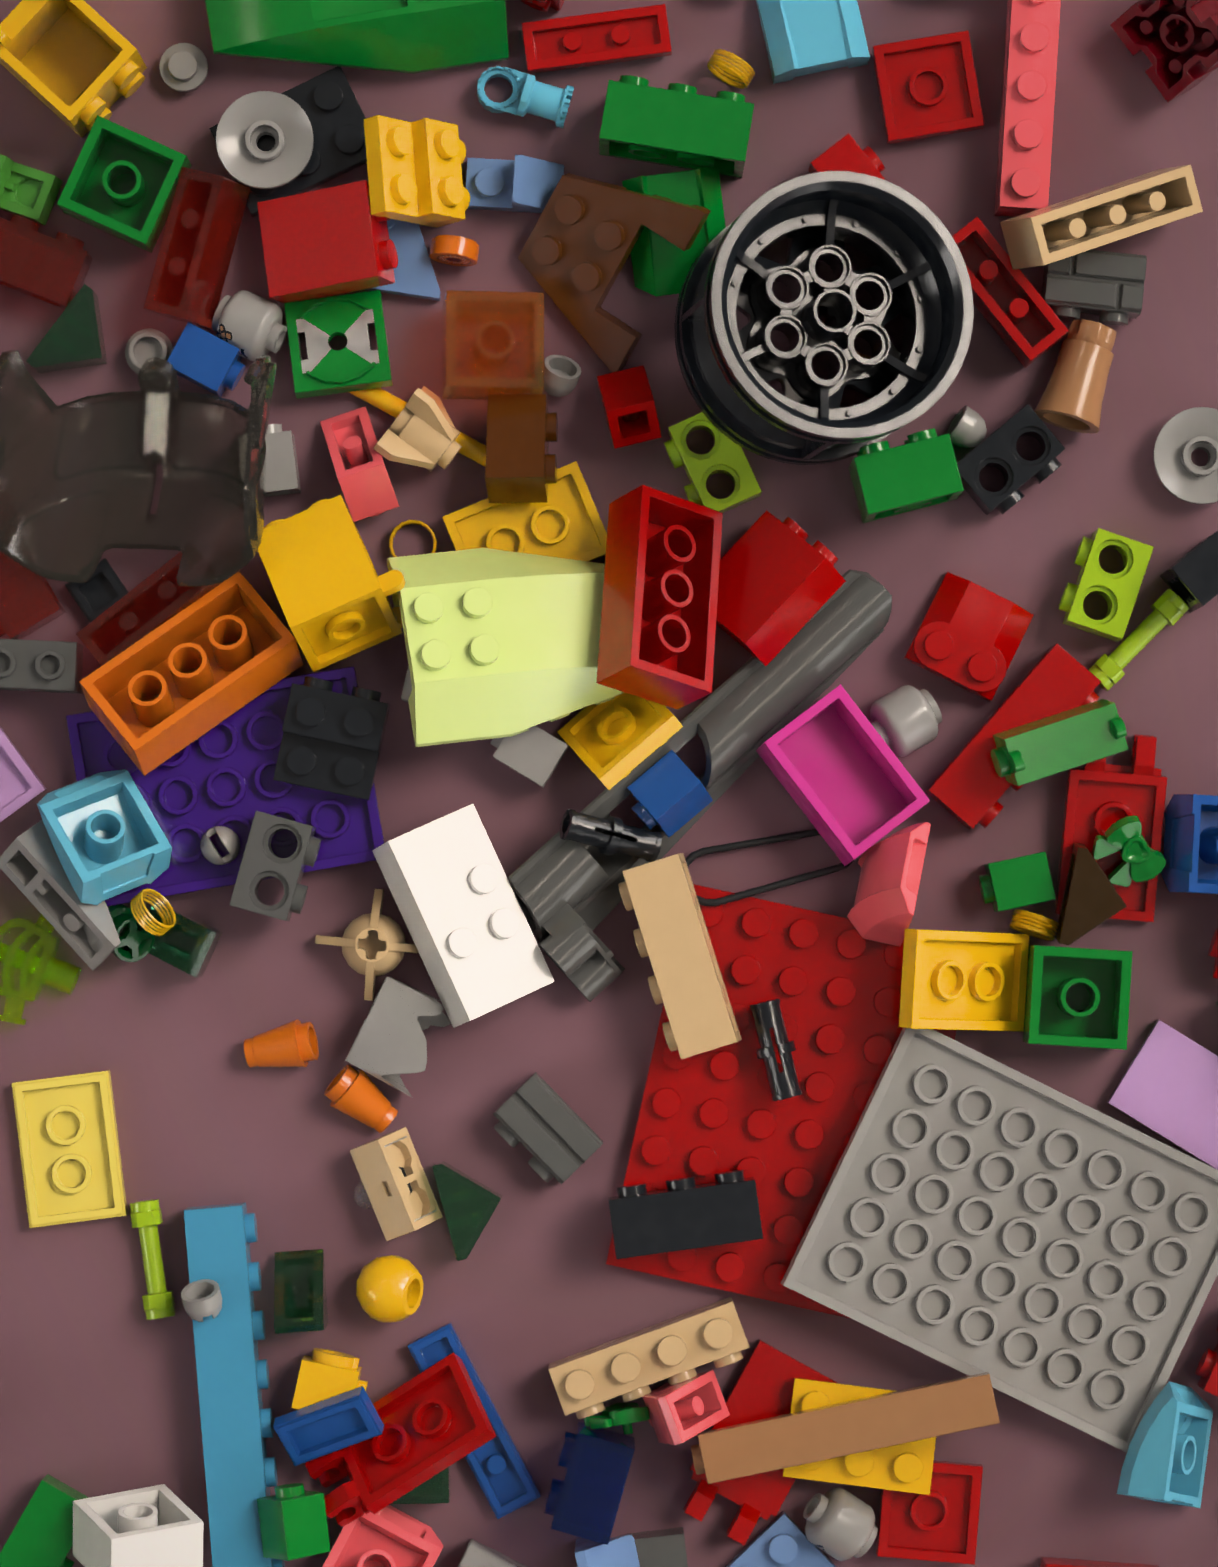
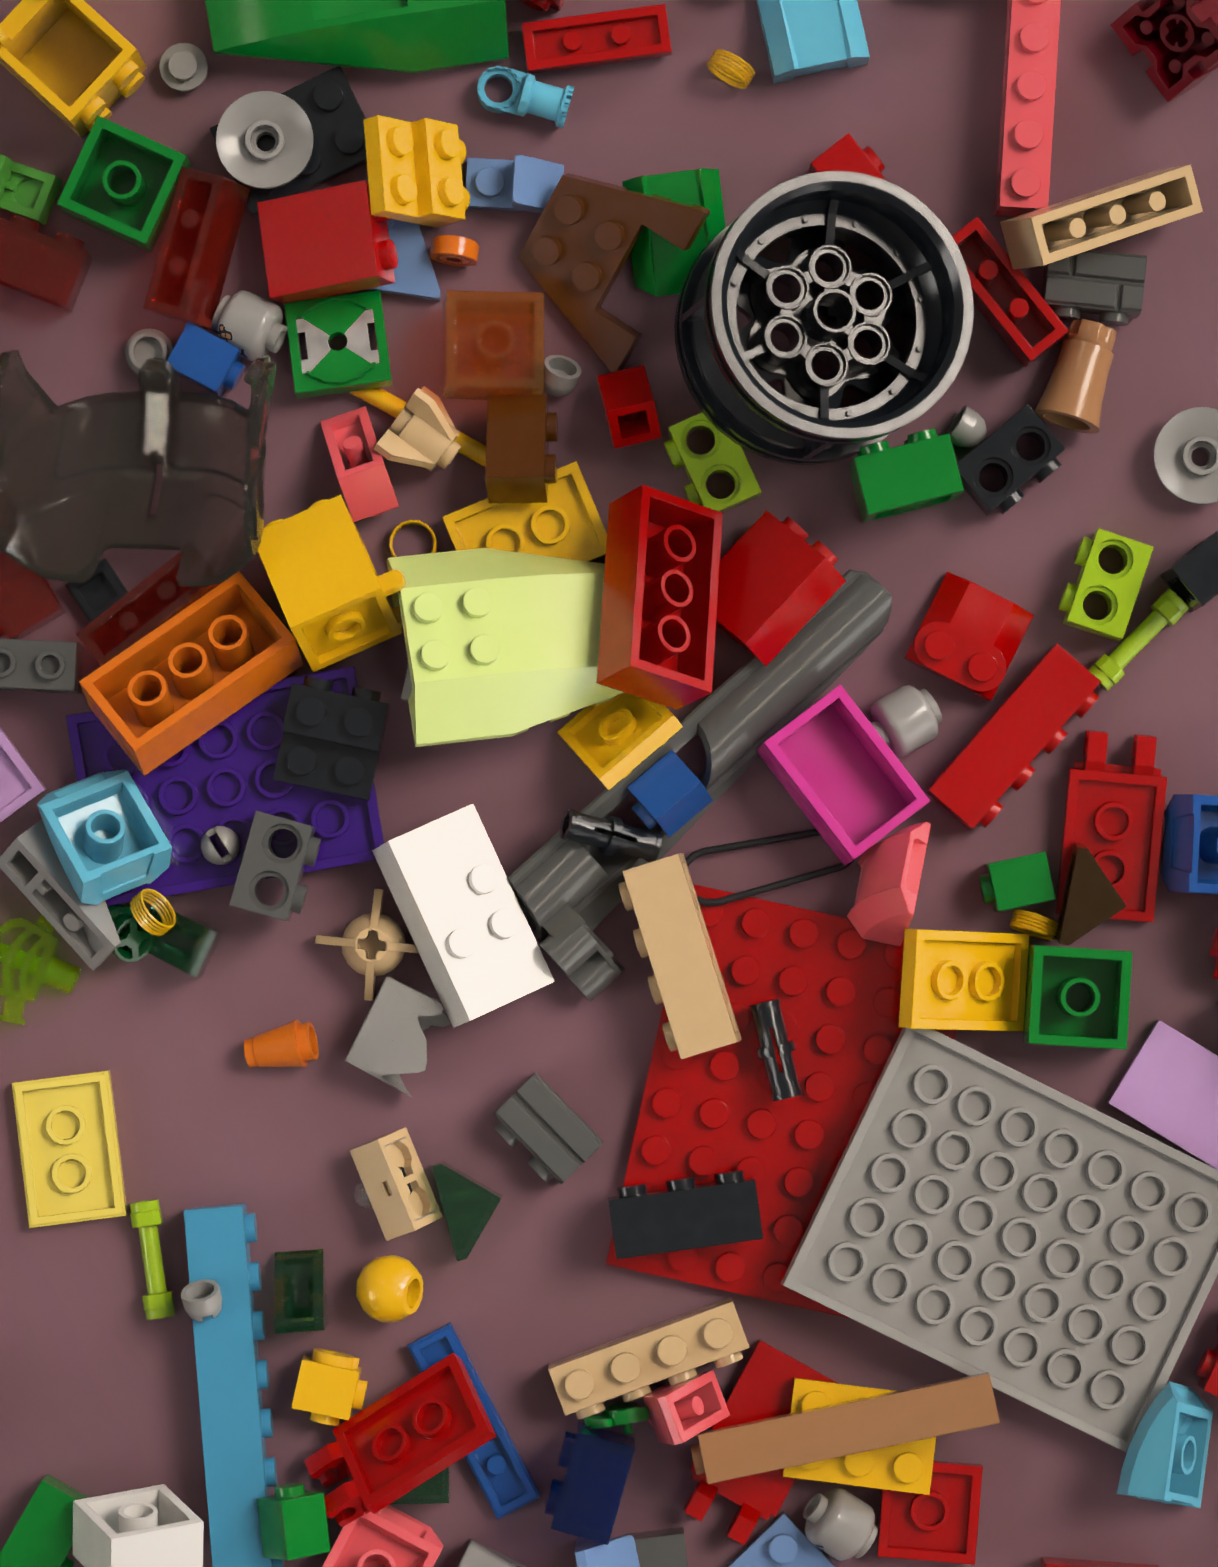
(74, 338): clear green slope -> none
(281, 462): light grey brick -> none
(328, 1426): blue tile -> none
(360, 1098): orange cone -> none
(531, 754): light grey brick -> none
(675, 126): green brick -> none
(928, 87): red plate -> none
(1059, 742): green brick -> none
(1140, 860): green piece -> none

